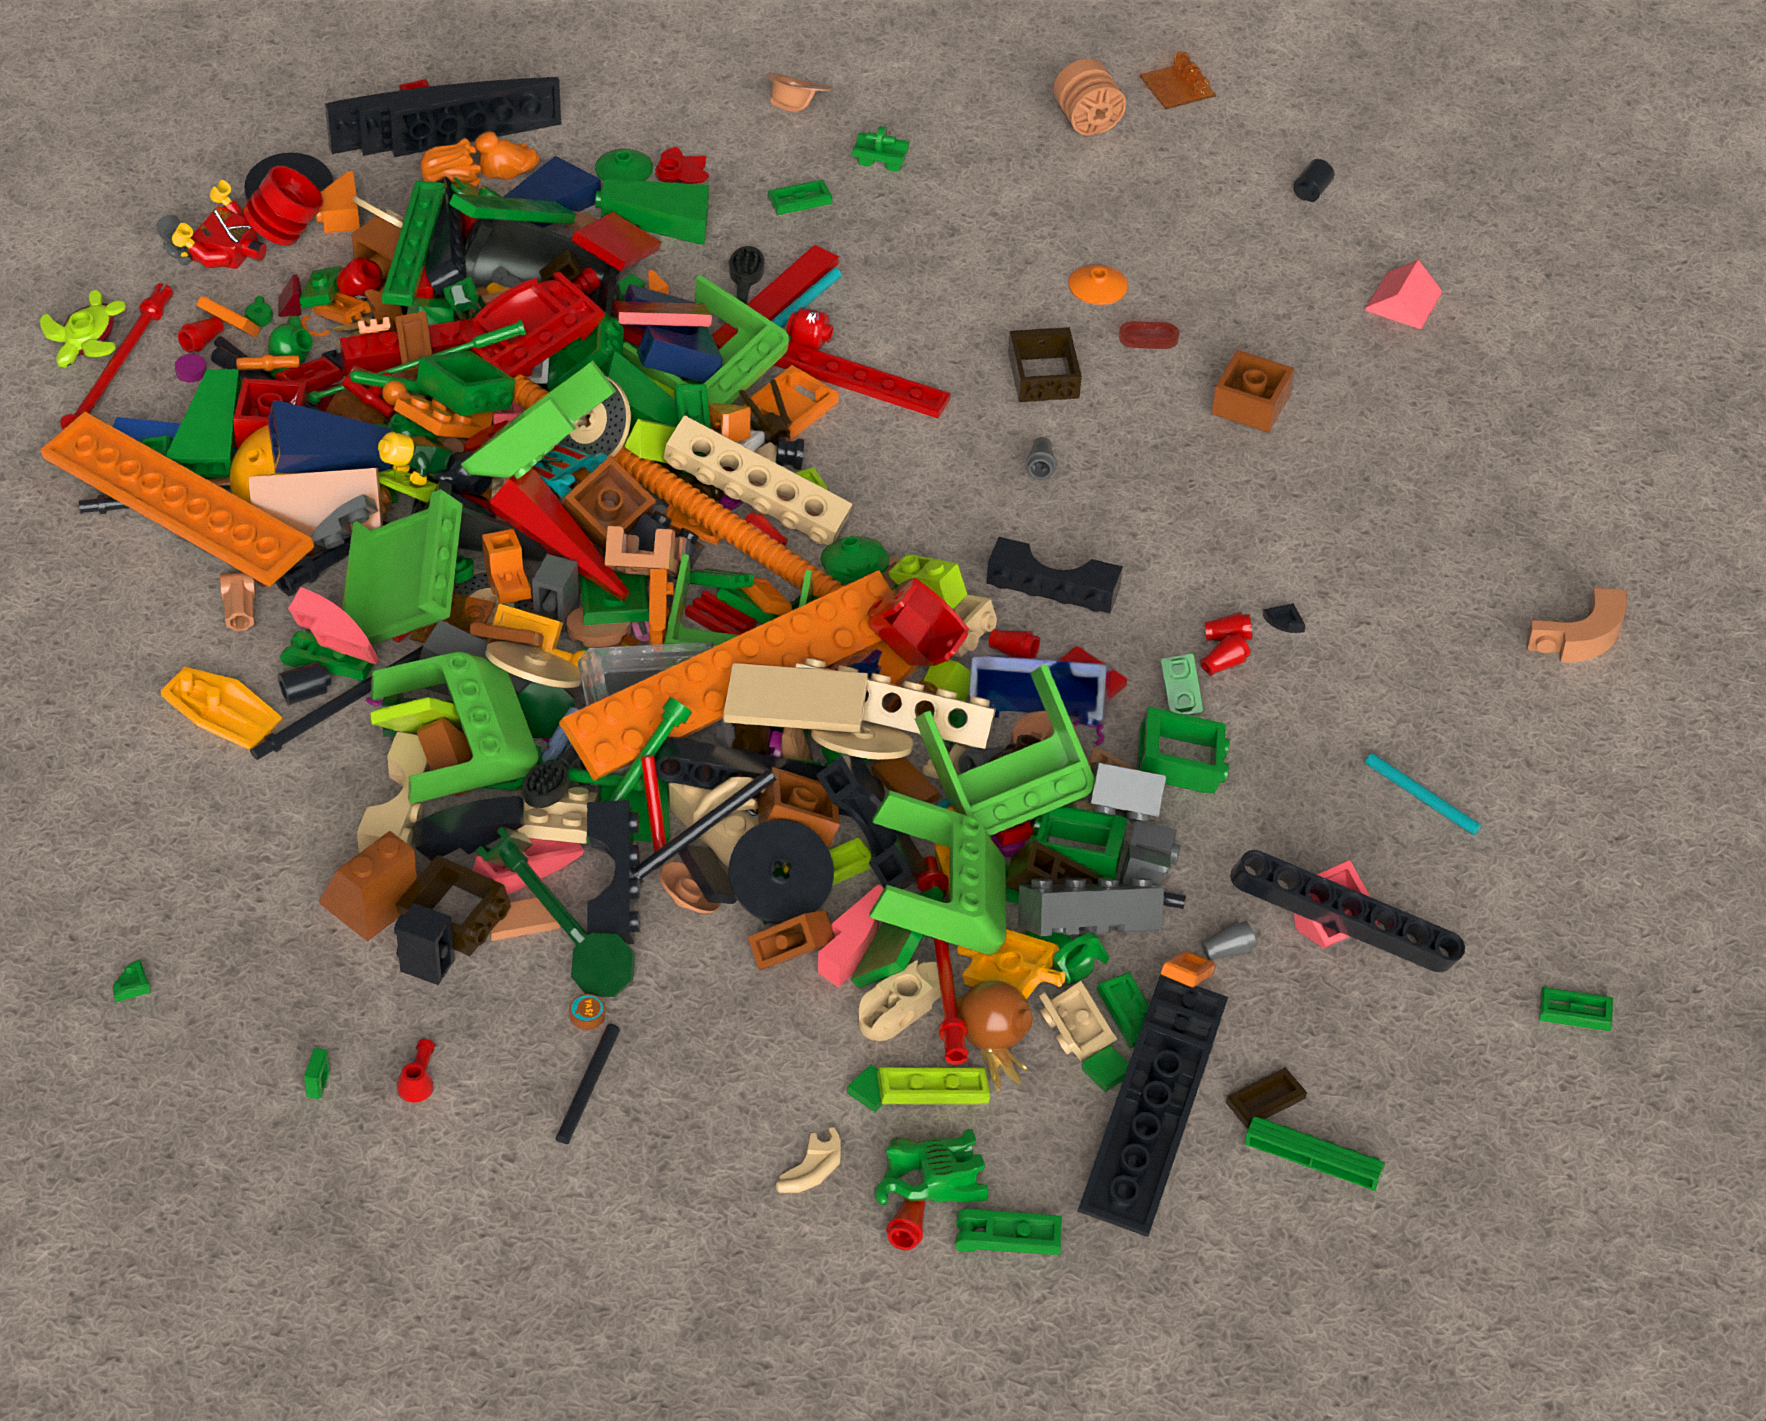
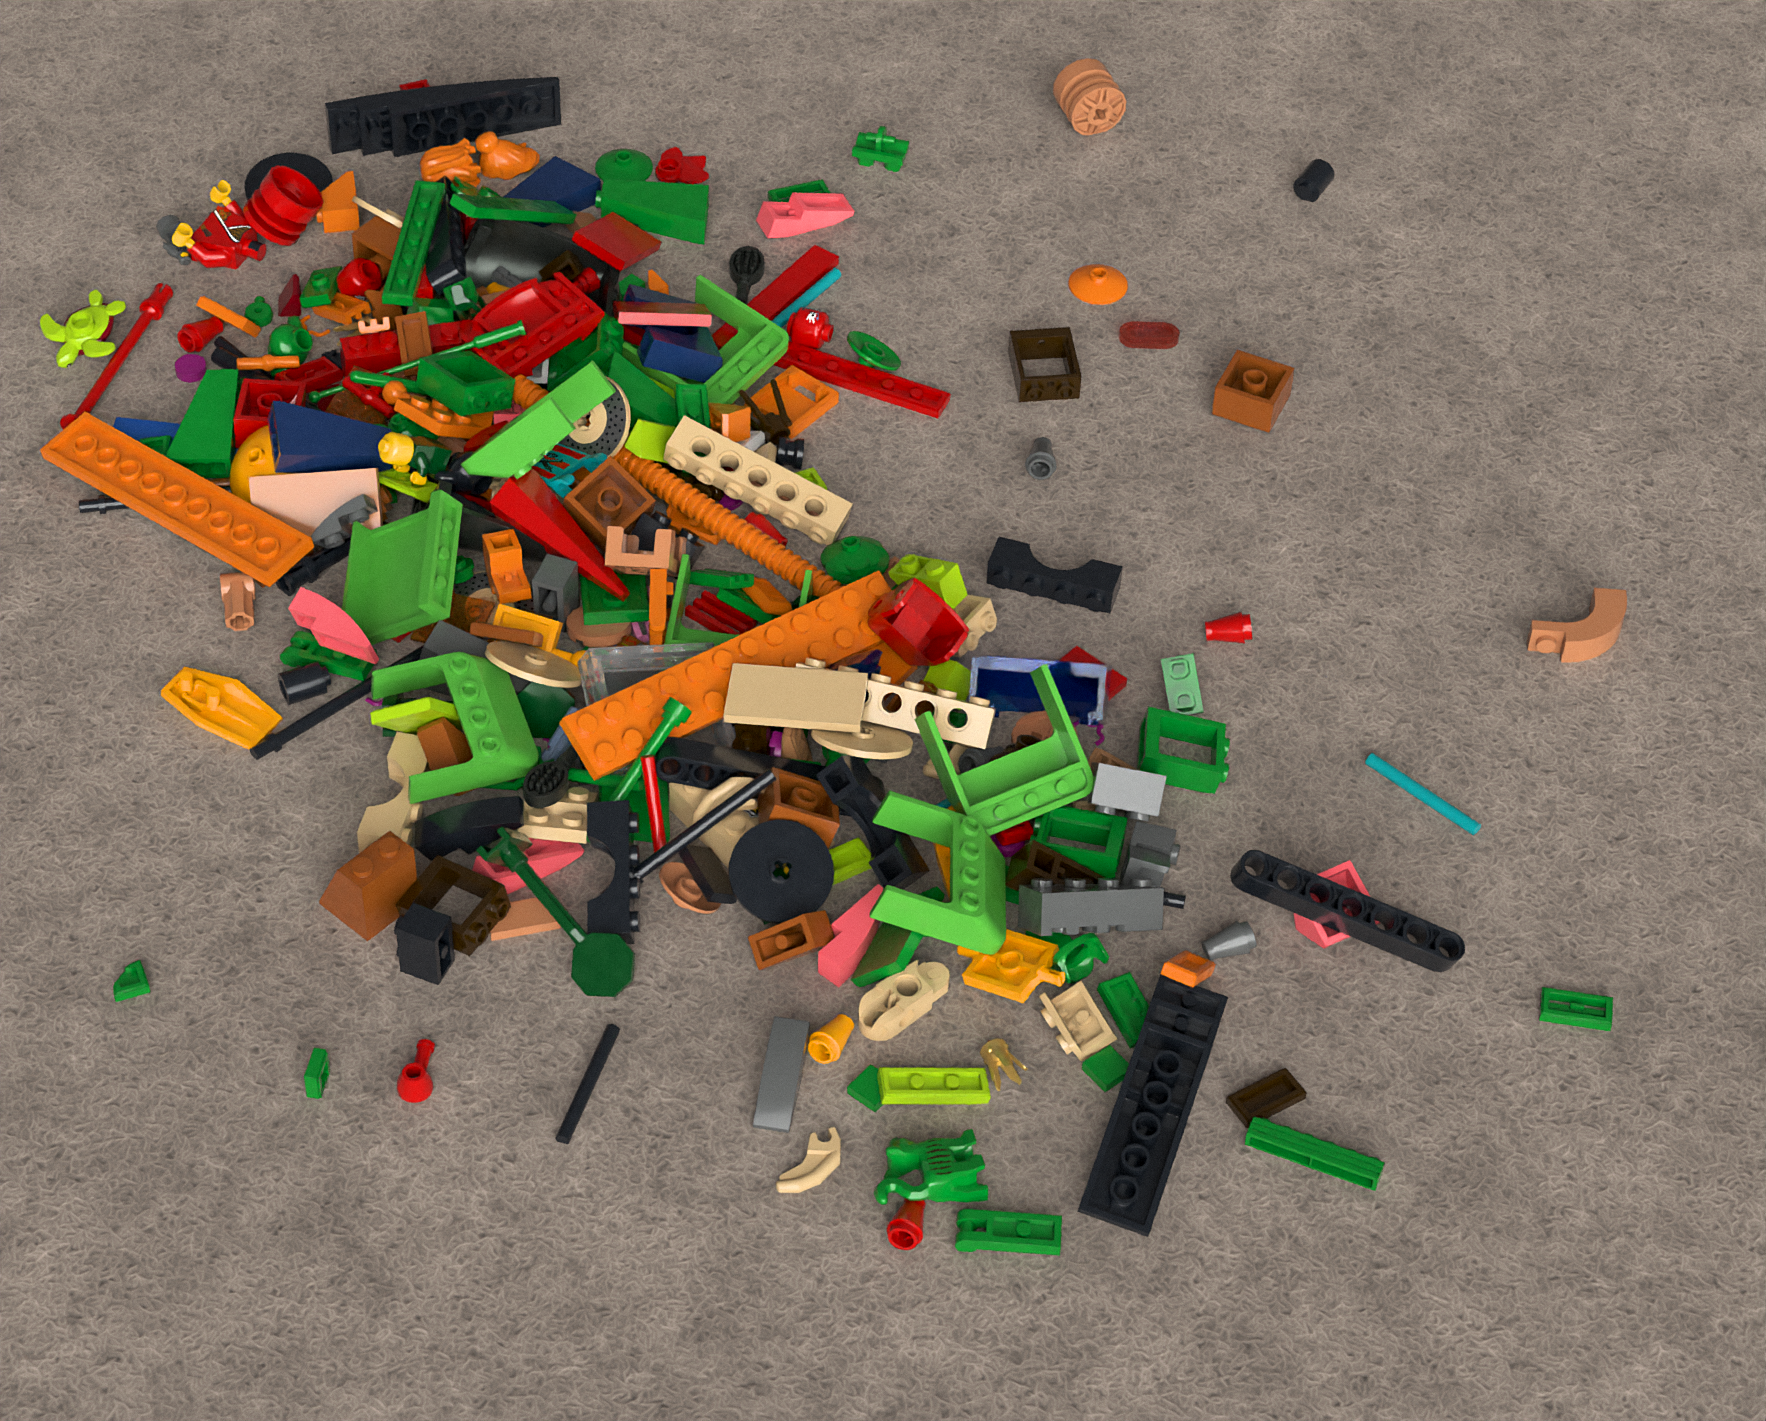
(587, 1011): dark orange tile -> none
(781, 1074): none -> dark grey slope
(793, 93): nougat piece -> none
(803, 214): none -> coral slope
(830, 1039): none -> light orange cone
(873, 352): none -> green dish
(903, 778): dark orange tile -> none
(952, 1029): red bar -> none
(995, 1015): dark orange brick -> none
(1015, 643): red cone -> none
(1179, 83): clear orange hinge -> none
(1227, 654): red cone -> none
(1285, 617): black tile -> none
(1406, 295): coral slope -> none

